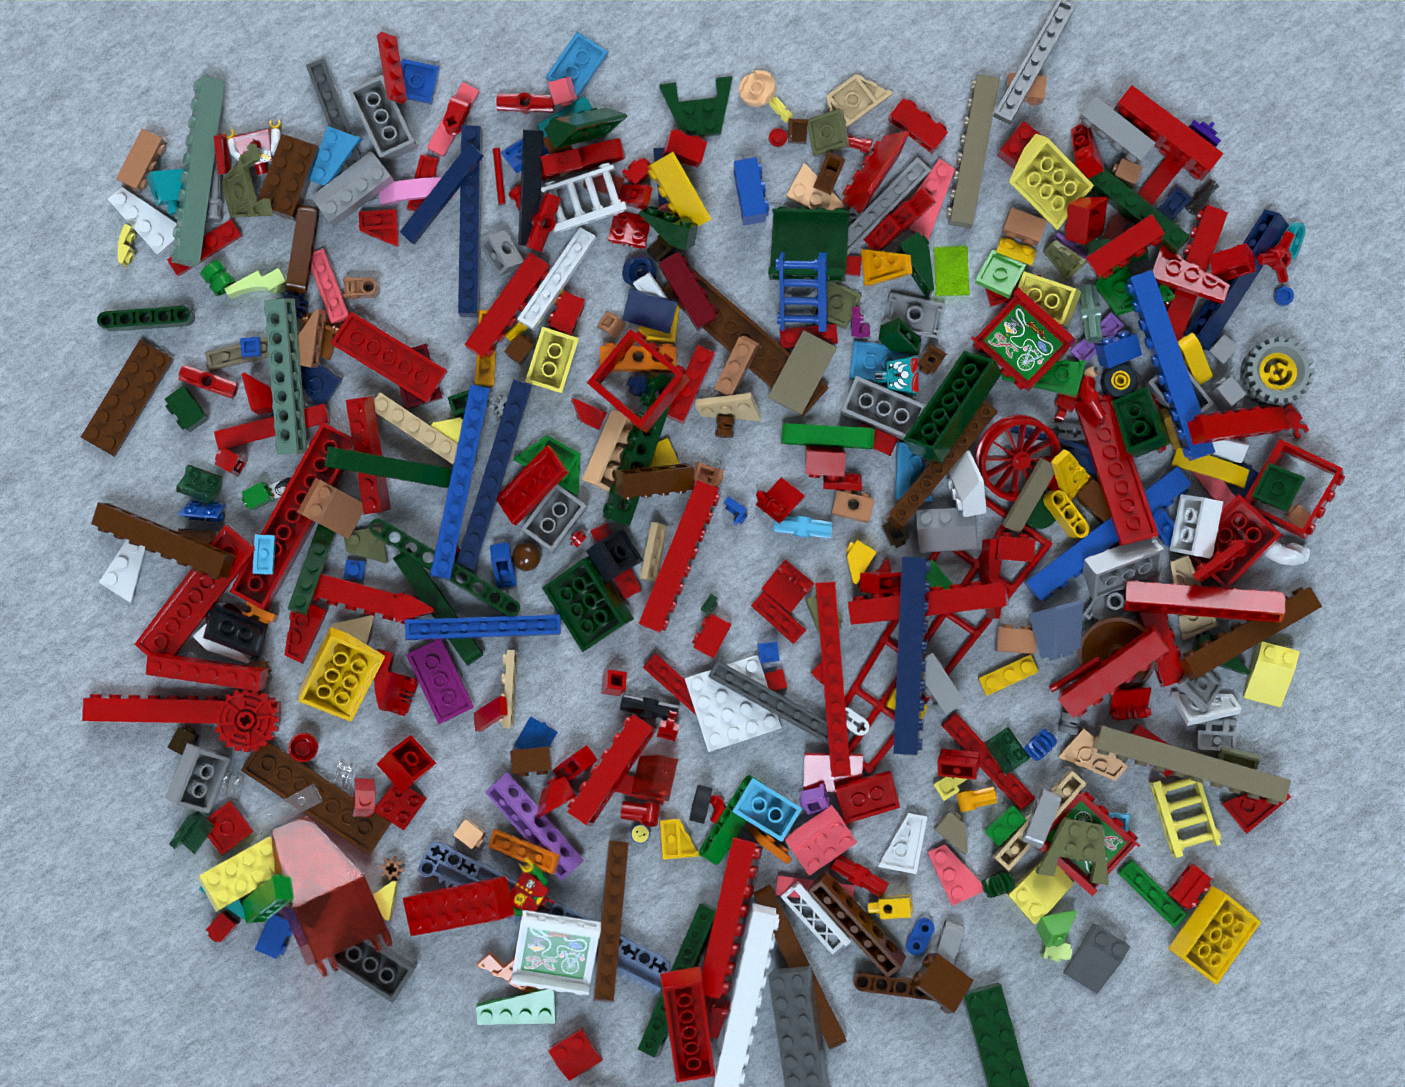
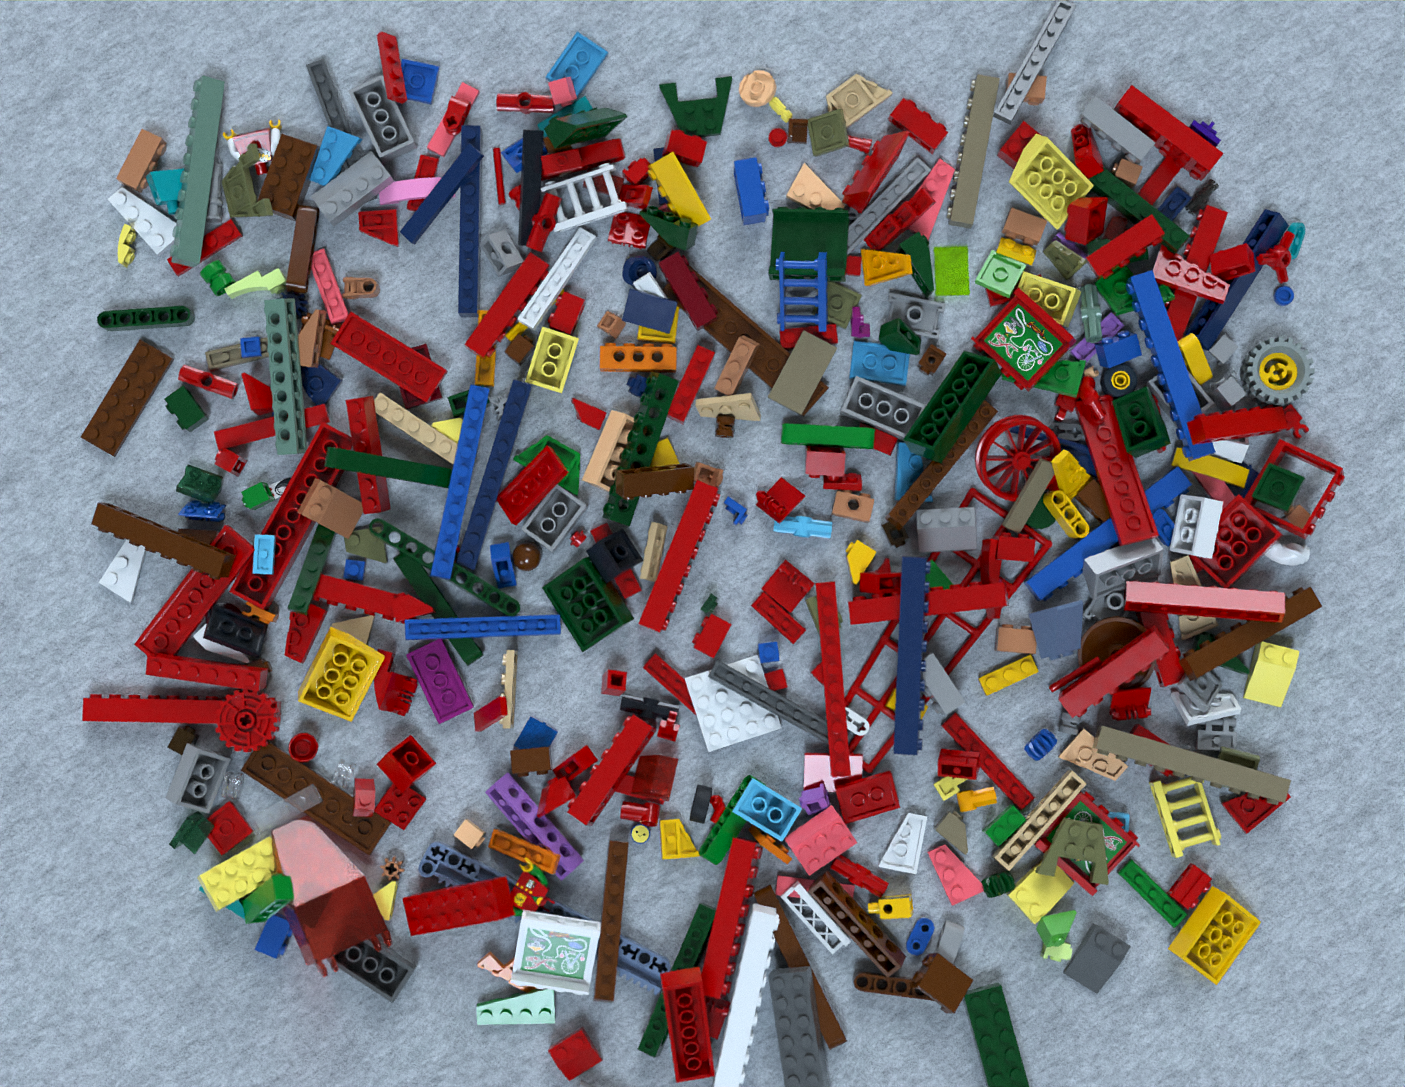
(222, 153): red tile -> none
(222, 927): red brick -> none
(661, 402): red window -> none
(829, 173): reddish brown slope -> none
(900, 376): torso -> none
(967, 486): white slope -> none
(1007, 750): clear green bracket -> none
(1041, 818): light grey beam -> none
(1170, 428): pearl gold tile -> none
(1220, 560): red plate -> none

